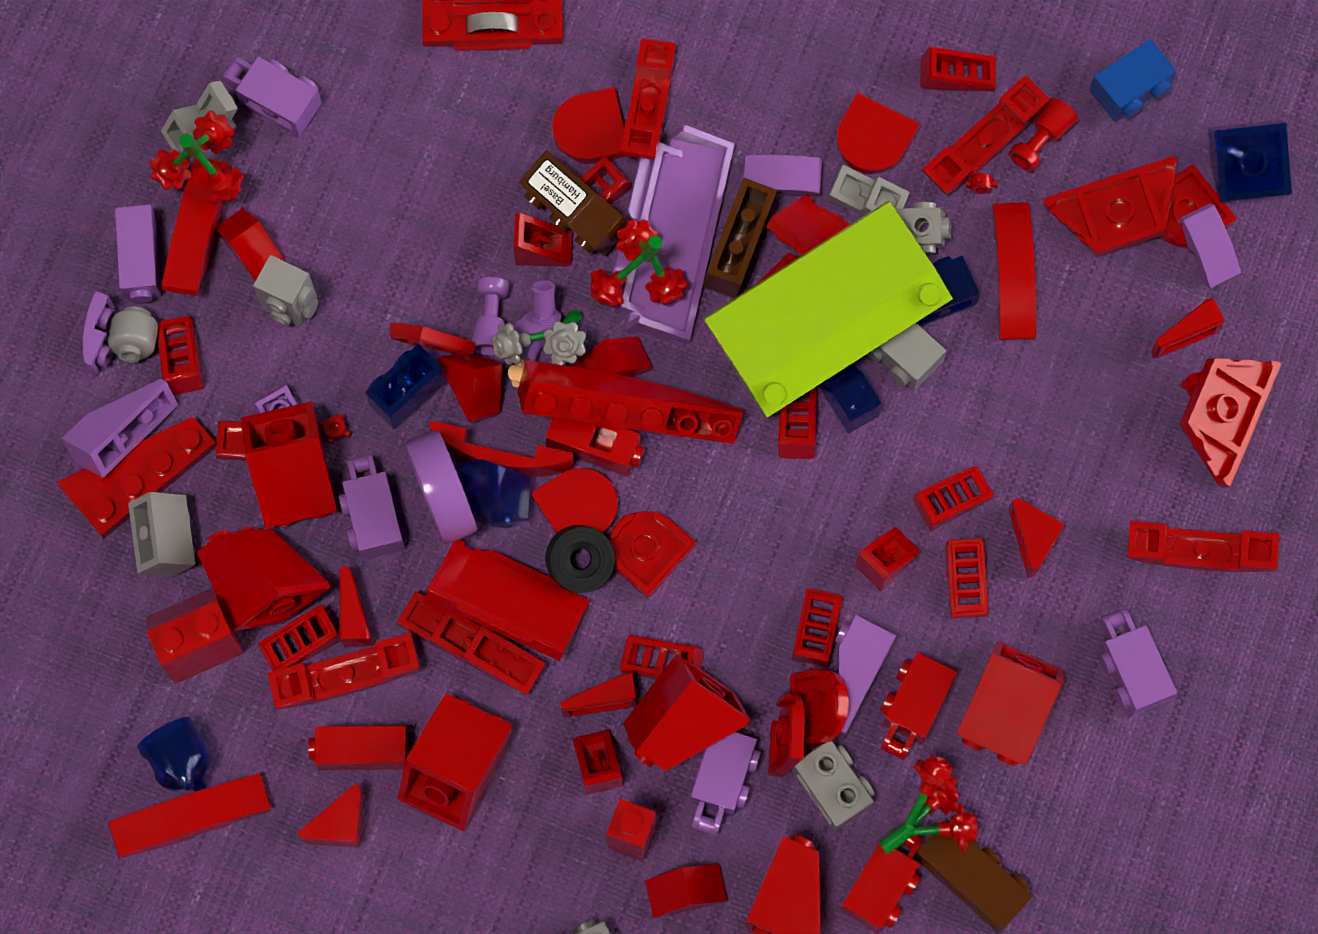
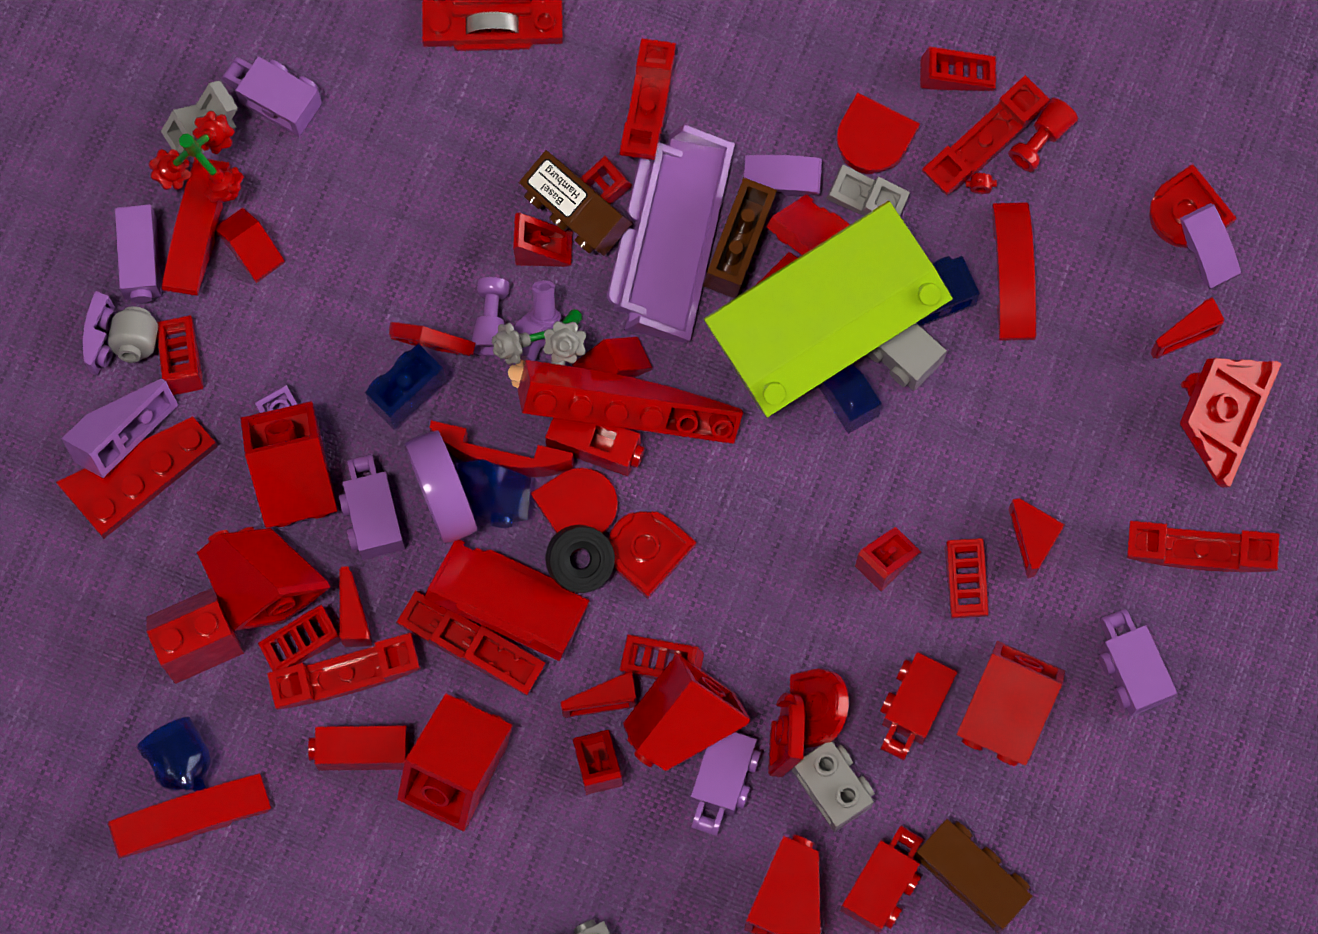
(161, 534): light grey brick -> none
(230, 441): red tile -> none
(286, 292): light grey brick -> none
(335, 428): red piece -> none
(337, 823): red slope -> none
(474, 383): red slope -> none
(589, 126): red tile -> none
(631, 829): red brick -> none
(641, 243): red plant -> none
(685, 890): red slope -> none
(798, 442): red slope -> none
(811, 655): red slope -> none
(859, 660): medium lavender slope -> none
(927, 214): light grey brick -> none
(927, 510): red slope -> none
(936, 793): red plant -> none
(1118, 208): red wing -> none
(1133, 81): blue brick -> none
(1250, 160): clear blue slope -> none

